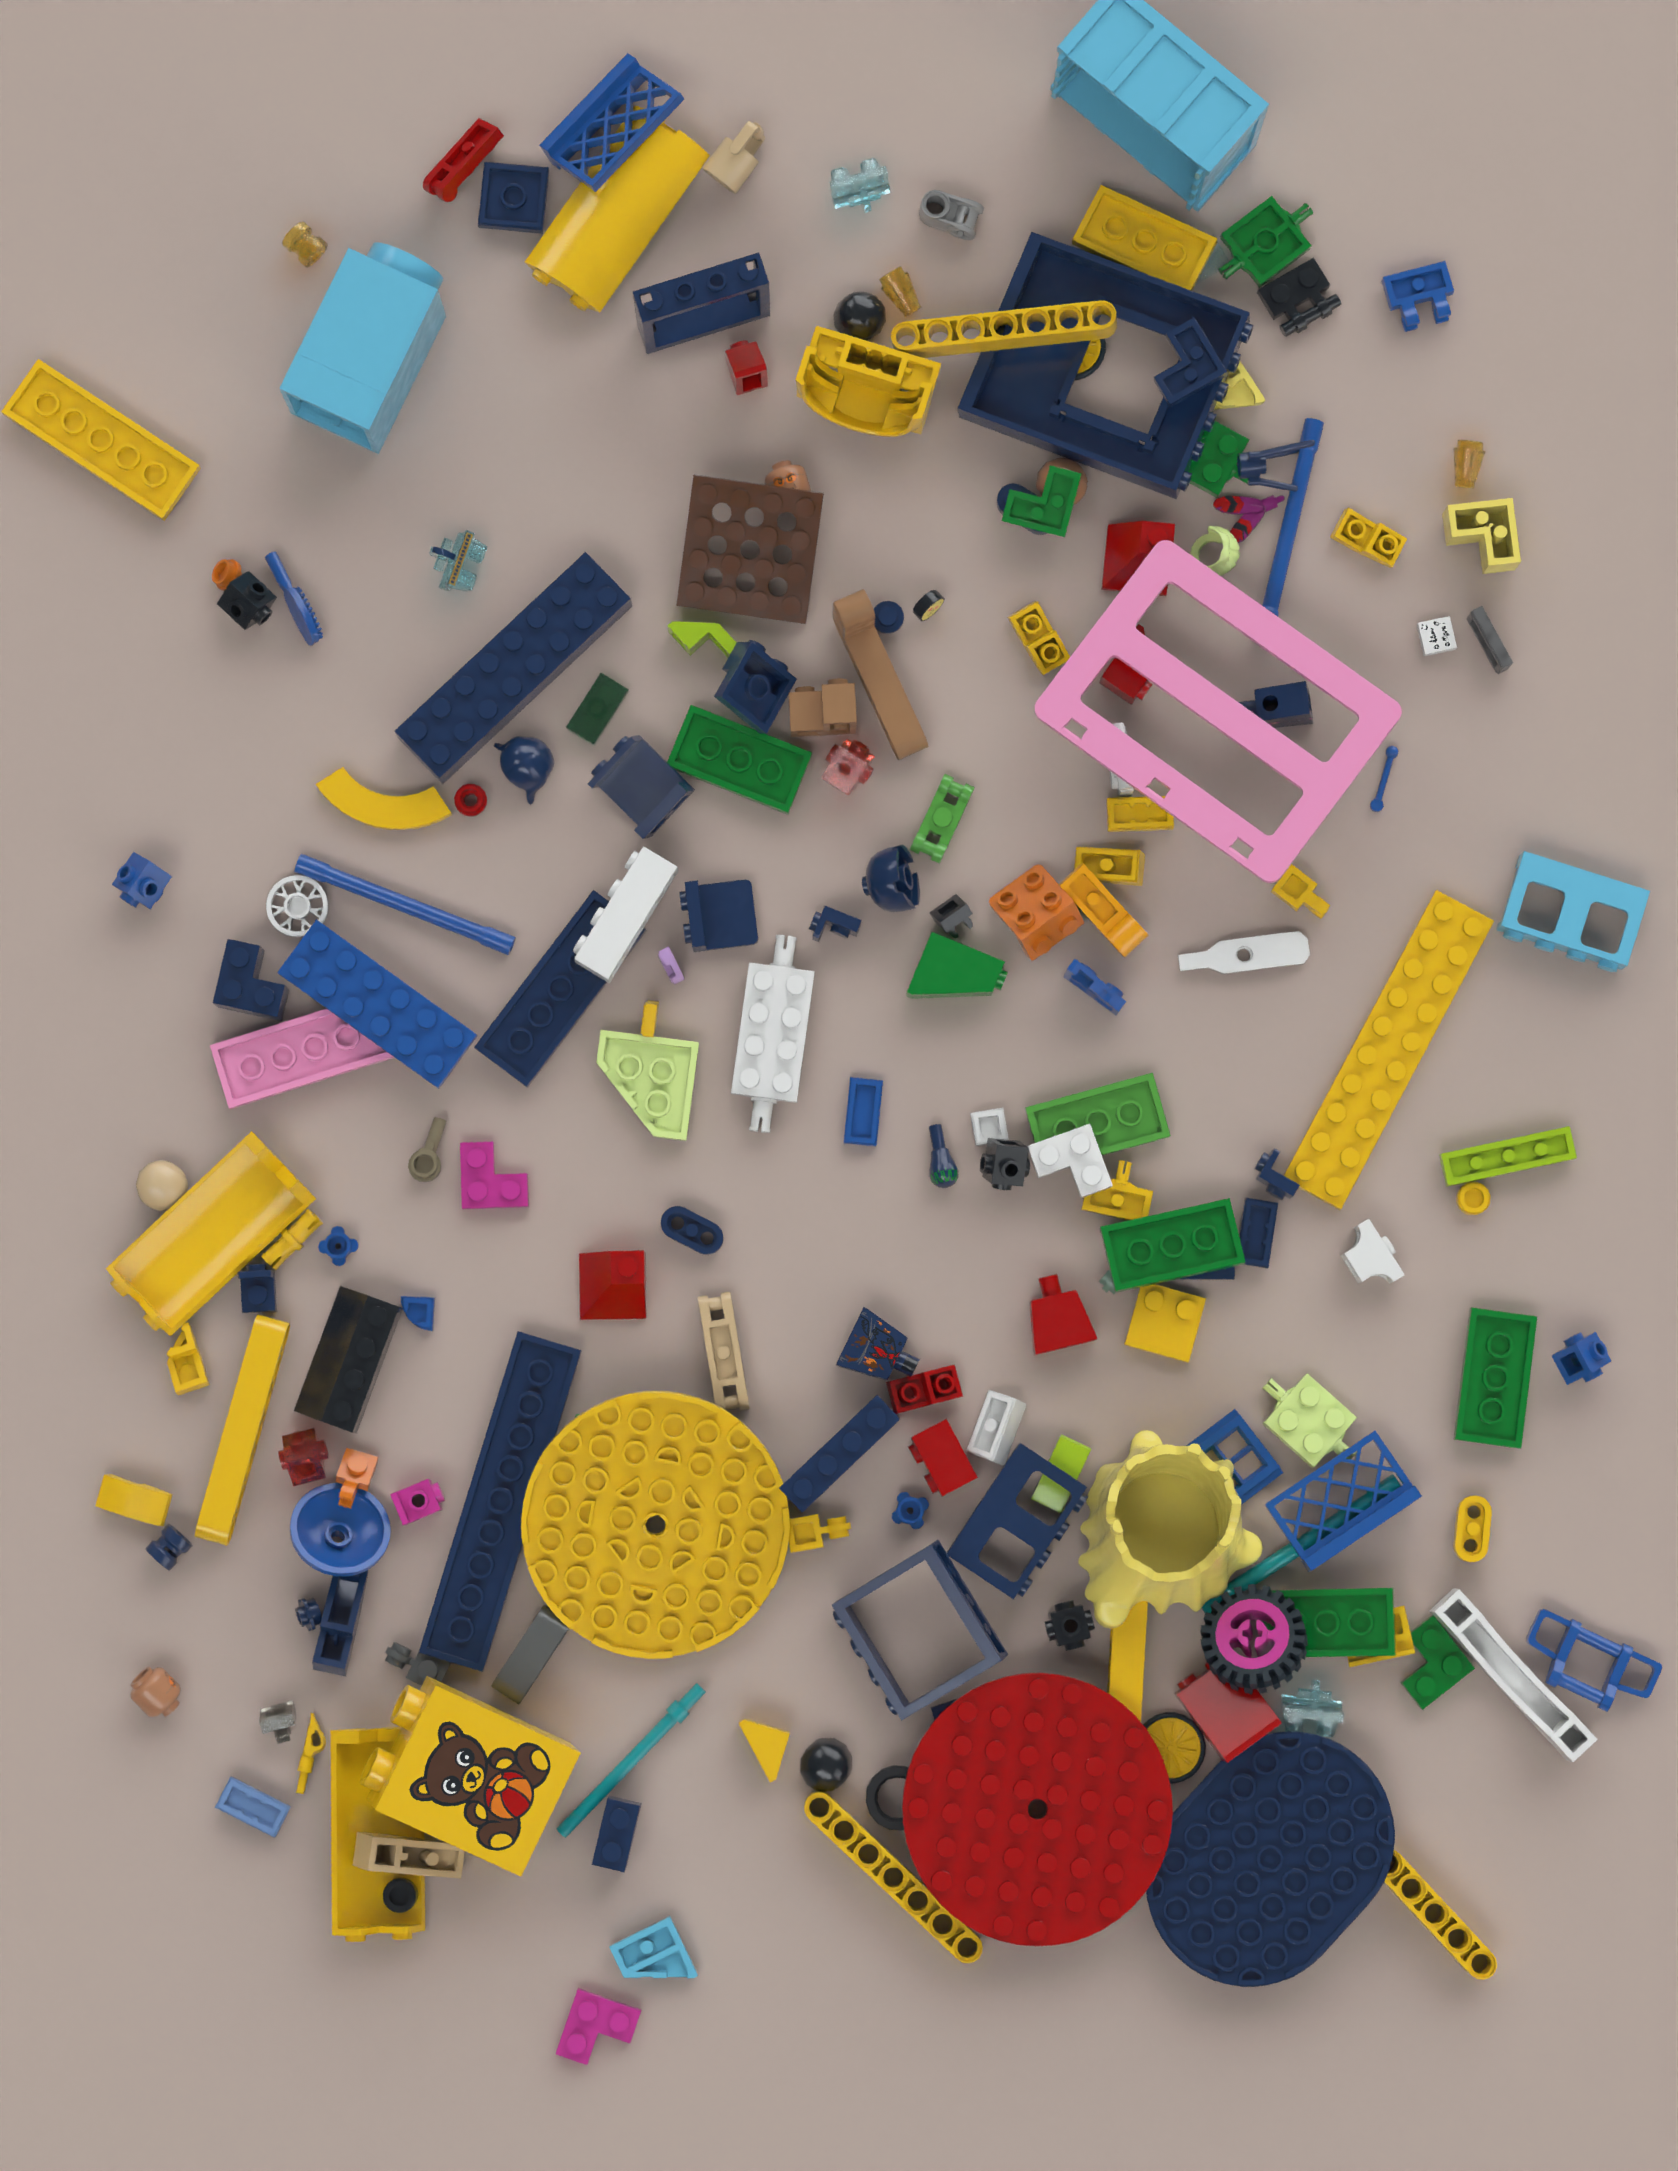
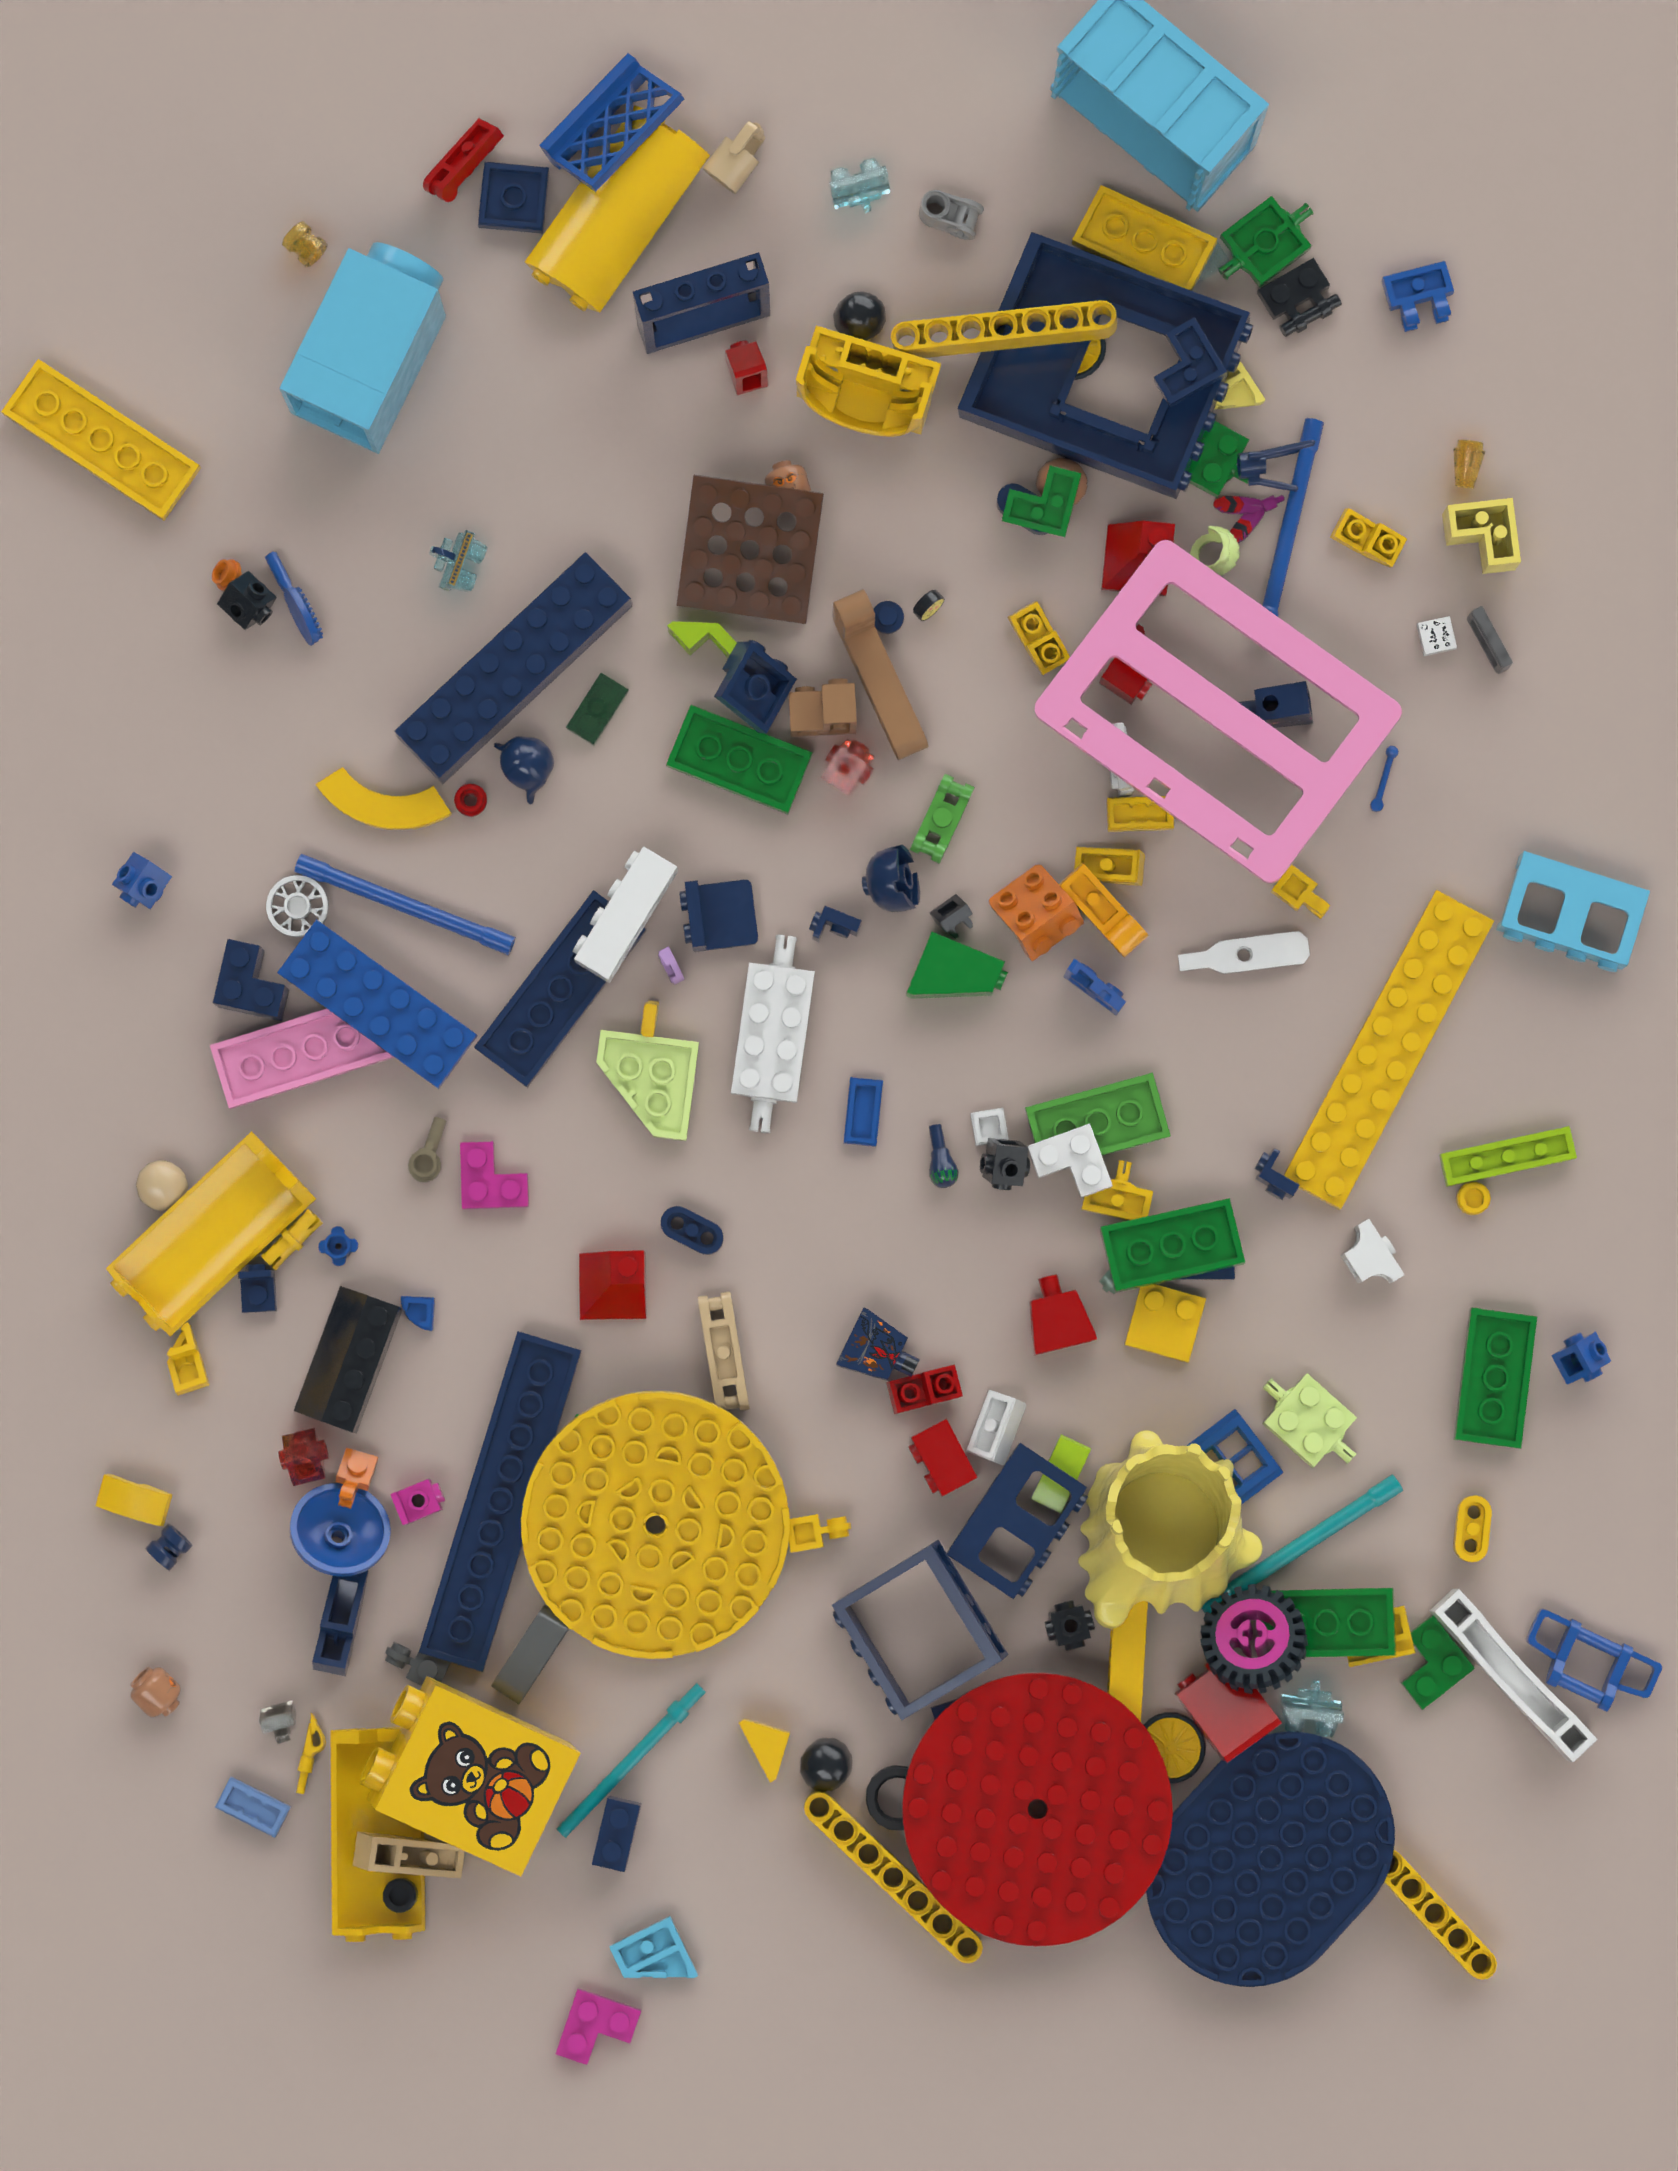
(242, 1430): yellow beam -> none
(308, 1613): dark blue plate -> none
(641, 784): dark blue panel -> none
(839, 1453): dark blue window -> none
(900, 290): clear yellow cone -> none
(918, 1505): blue plate -> none
(1257, 1231): dark blue plate -> none
(1360, 1524): blue fence -> none

